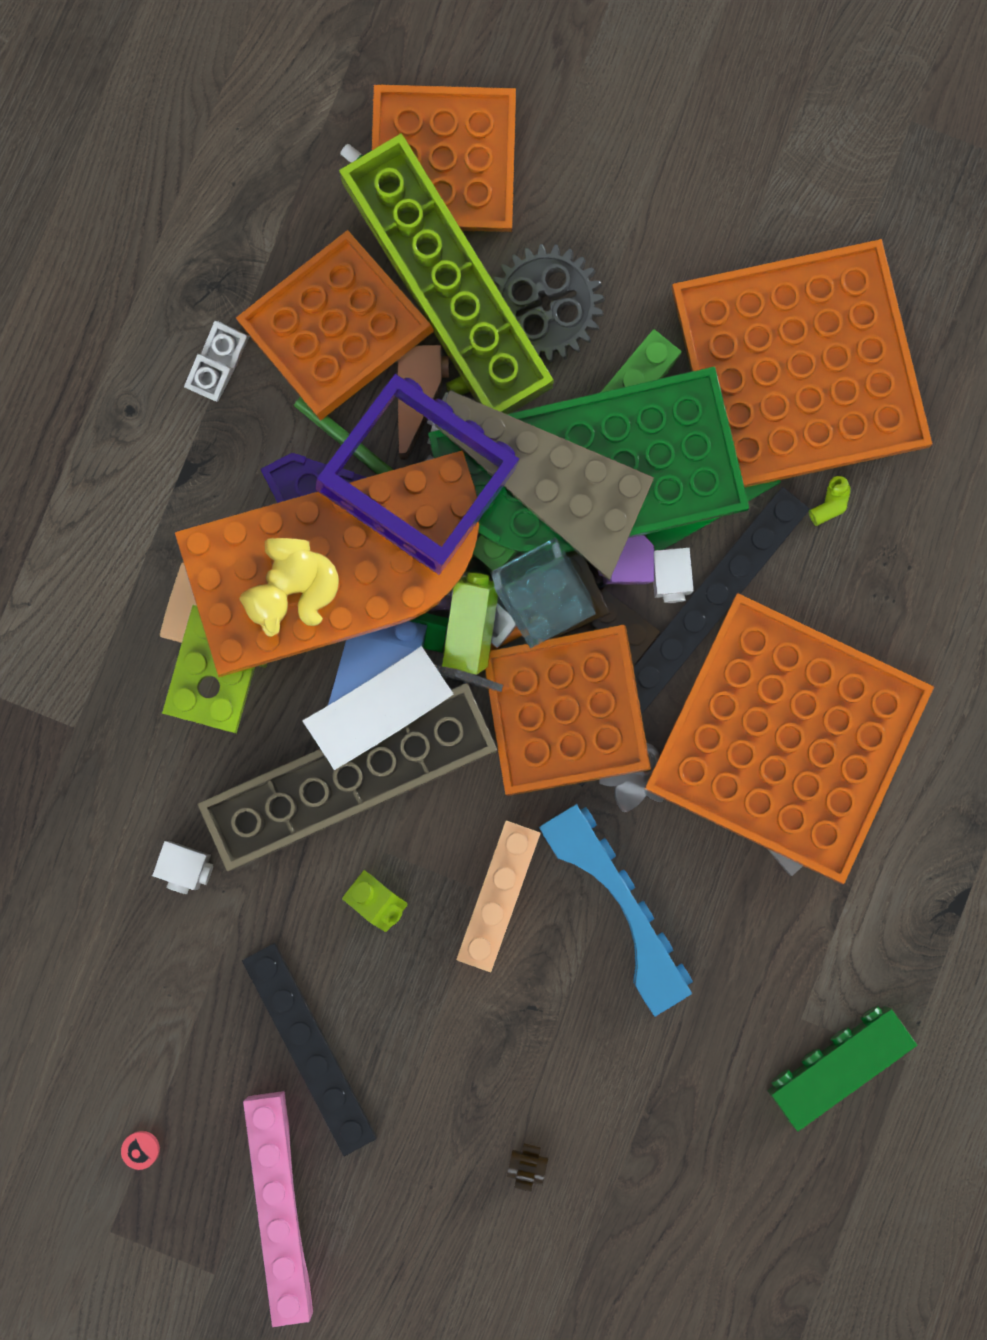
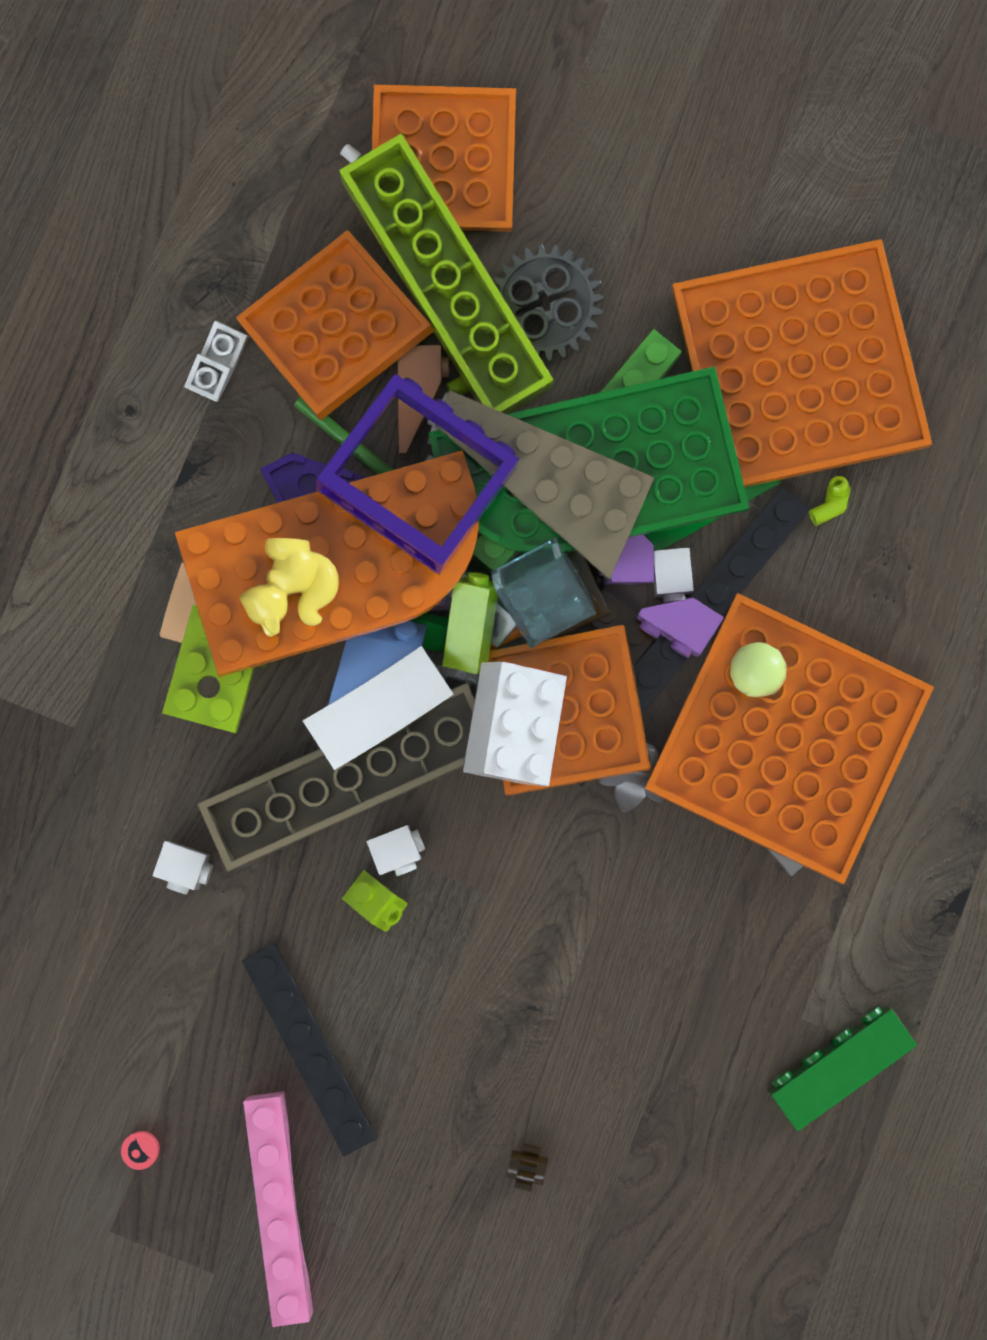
(396, 850): none -> white brick
(498, 896): light nougat brick -> none
(515, 723): none -> white brick
(655, 974): dark azure arch -> none
(683, 622): none -> medium lavender slope
(758, 669): none -> yellowish green hair

